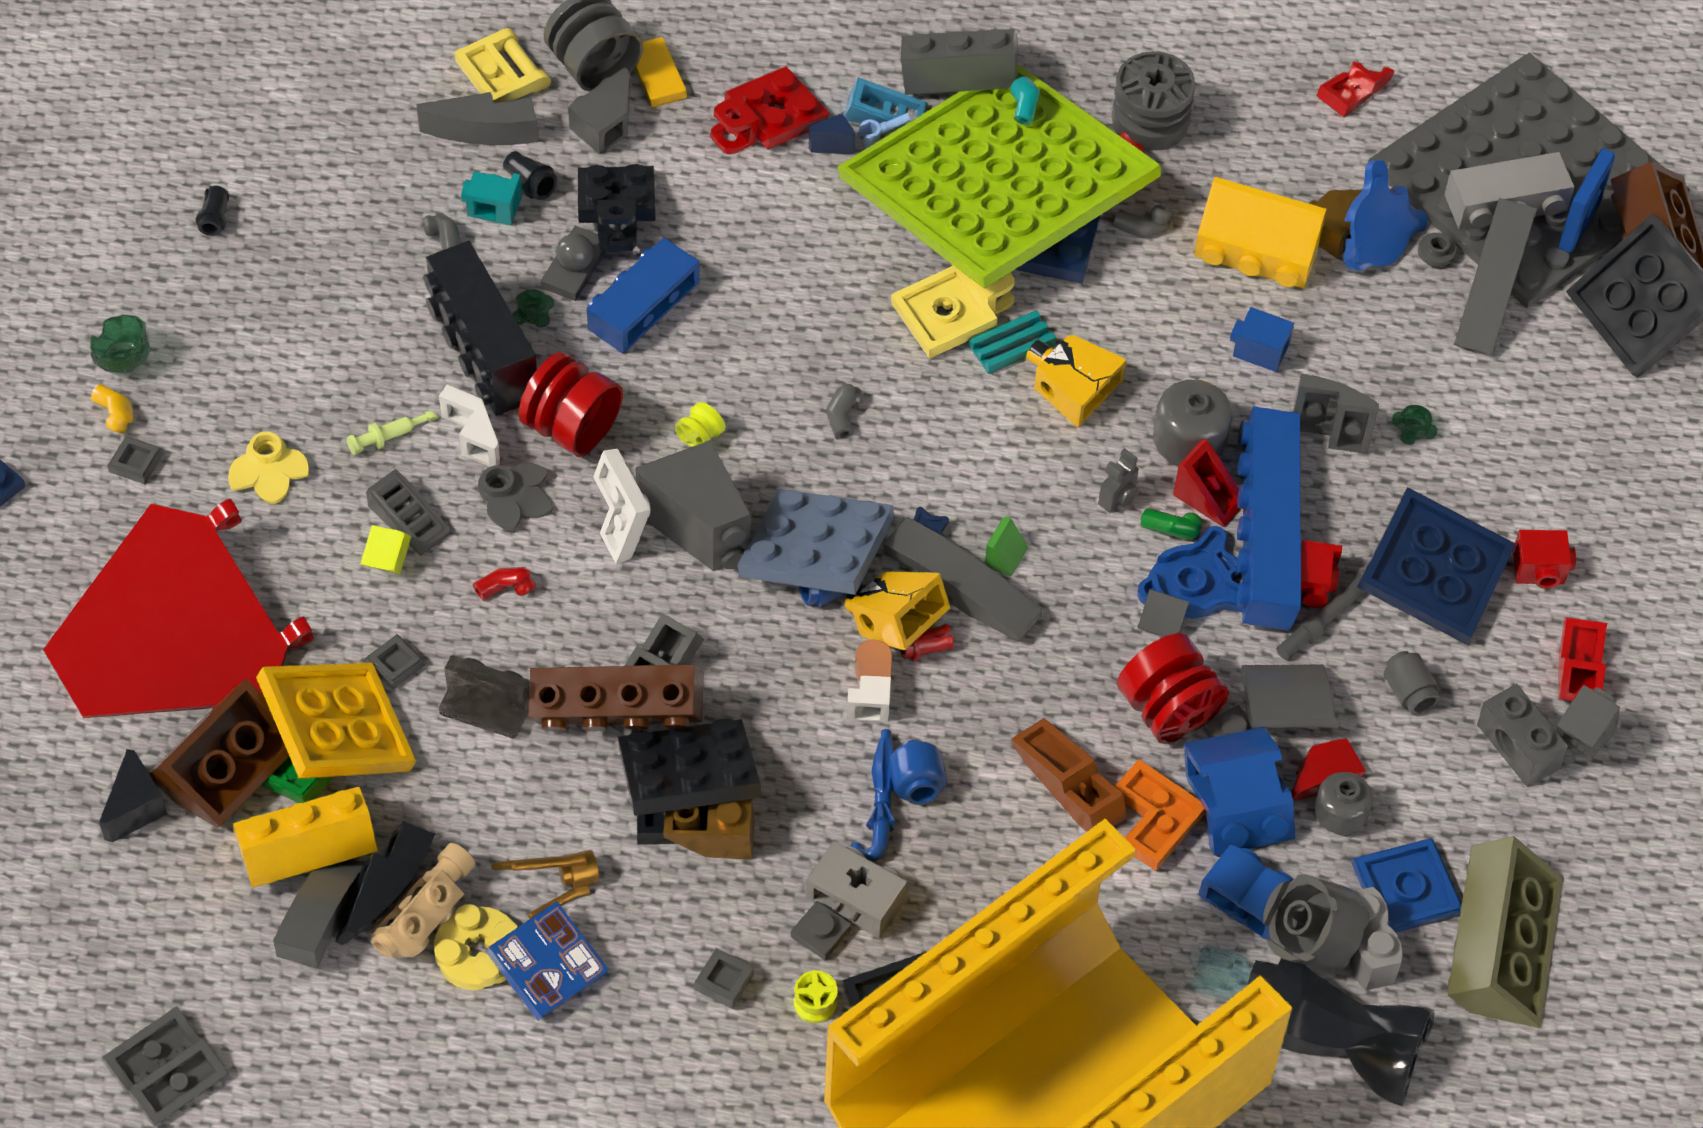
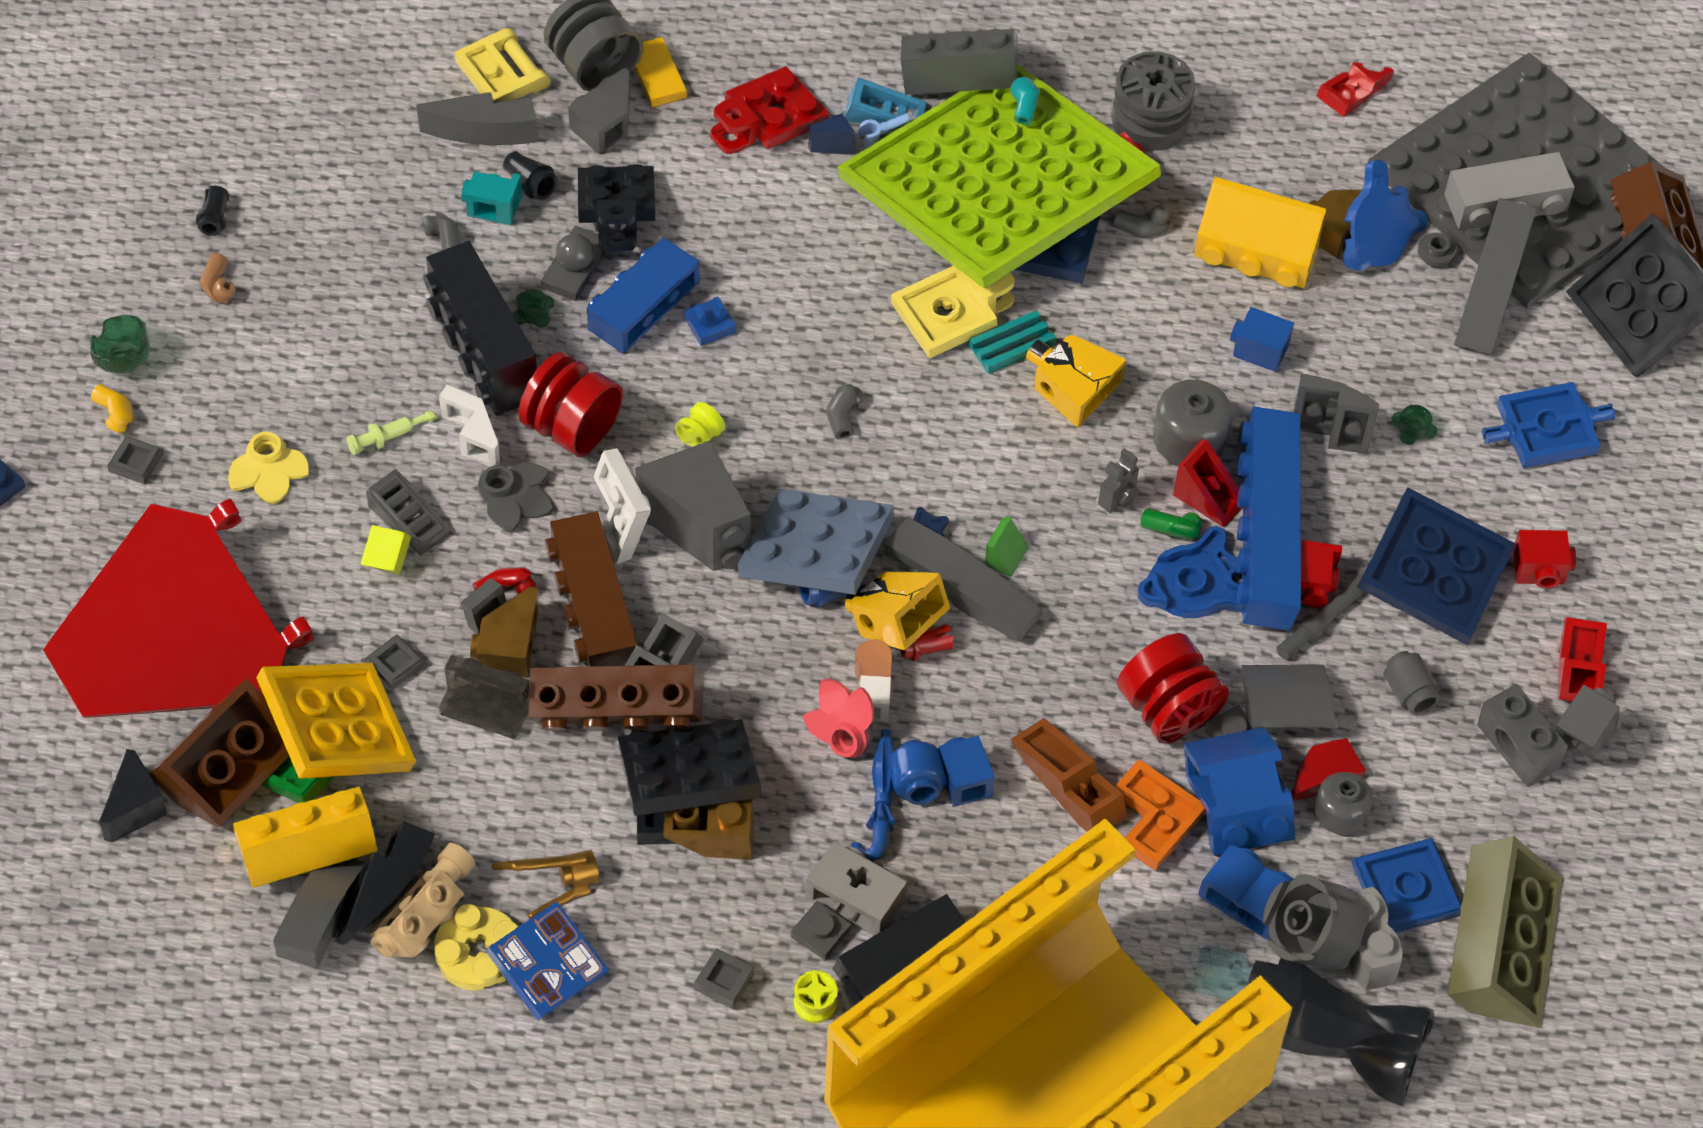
(165, 1066): dark grey slope -> none
(213, 281): none -> medium nougat arm
(482, 602): none -> dark grey plate
(508, 634): none -> pearl gold slope
(592, 591): none -> reddish brown brick
(709, 321): none -> blue tile
(839, 715): none -> coral plate
(898, 946): none -> black panel
(967, 770): none -> blue brick
(1163, 614): dark grey tile -> none
(1548, 424): none -> blue plate
(1587, 200): blue tile -> none

